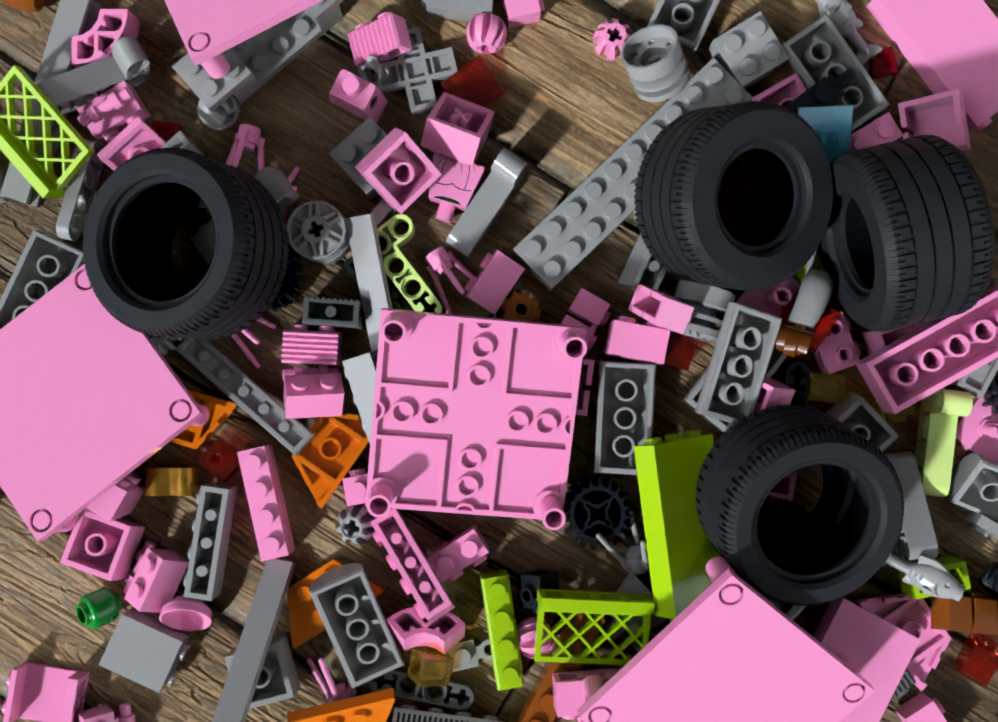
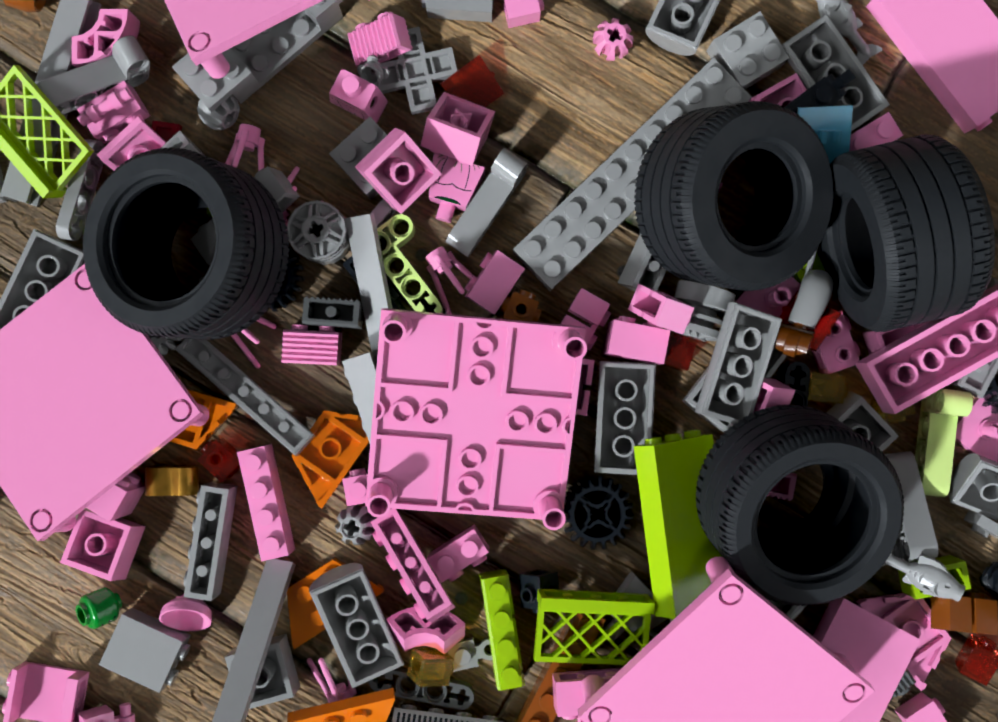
(154, 578): bright pink brick -> none
(312, 392): bright pink brick -> none
(486, 33): bright pink piece -> none
(526, 636): bright pink piece -> none
(636, 556): light grey plant -> none
(655, 63): light grey wheel -> none
(883, 64): dark red tile -> none
(938, 116): bright pink piece -> none

